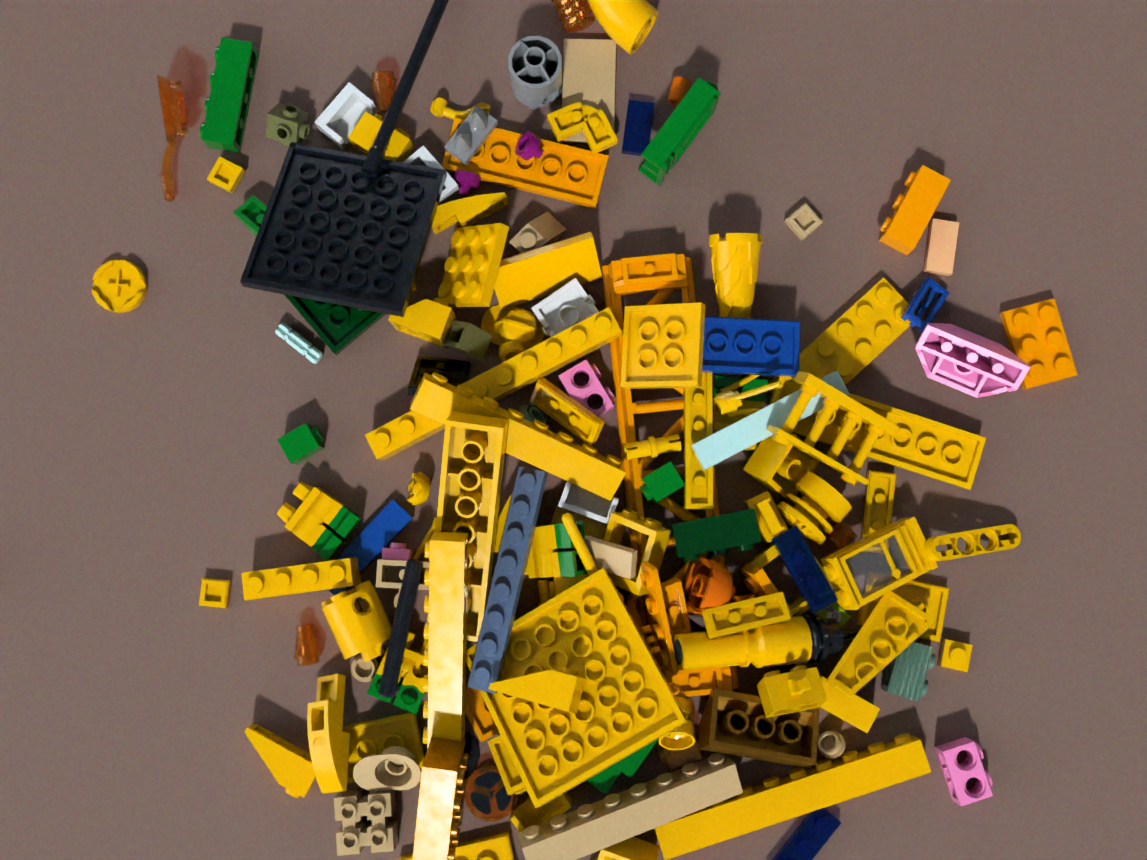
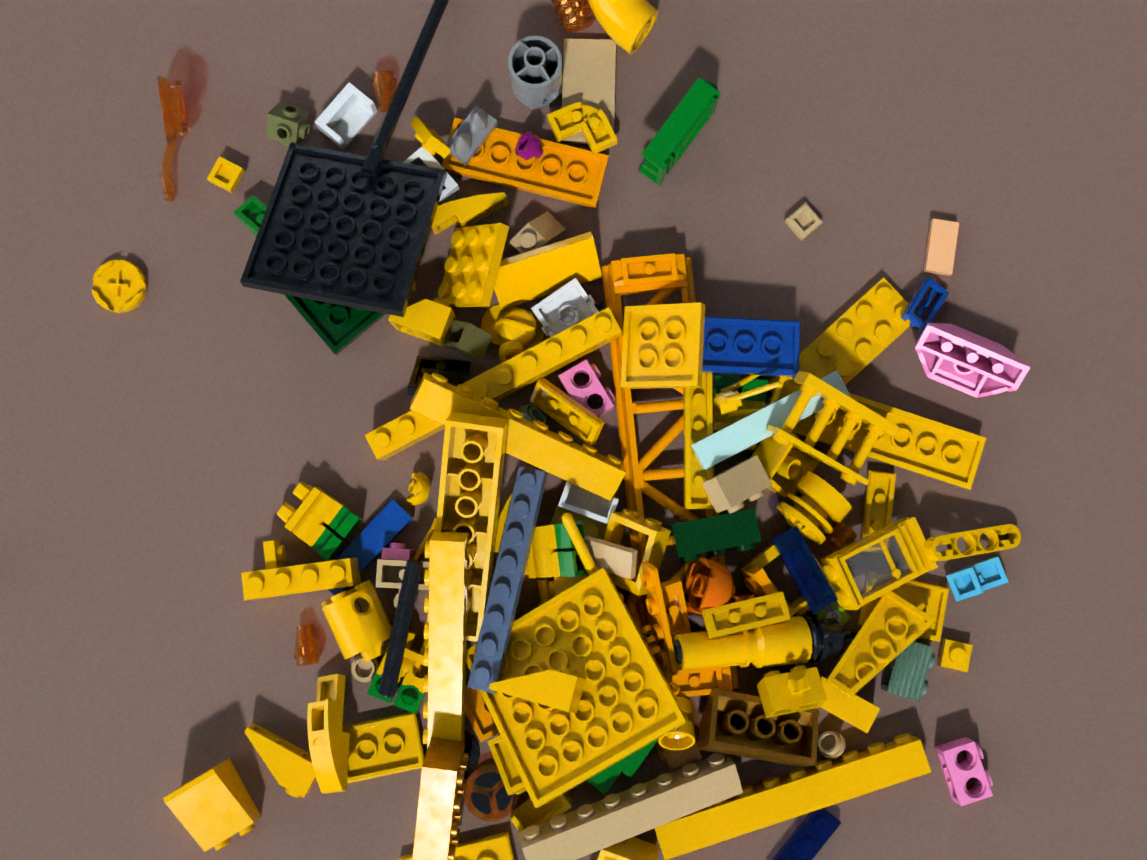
(214, 806): none -> yellow slope
(215, 592): yellow tile -> none
(229, 95): green brick -> none
(274, 554): none -> yellow plate
(299, 342): light aqua axle -> none
(301, 443): green brick -> none
(354, 834): tan brick -> none
(366, 131): yellow brick -> none
(387, 771): tan piece -> none
(429, 138): none -> yellow plate
(439, 109): yellow piece -> none
(466, 181): magenta tile -> none
(637, 127): clear blue tile -> none
(652, 447): yellow pin -> none
(661, 483): green brick -> none
(678, 90): orange hinge -> none
(735, 271): yellow cone -> none
(737, 484): none -> tan brick
(767, 514): yellow piece -> none
(913, 209): light orange brick -> none
(976, 578): none -> medium azure slope
(1039, 340): light orange plate -> none

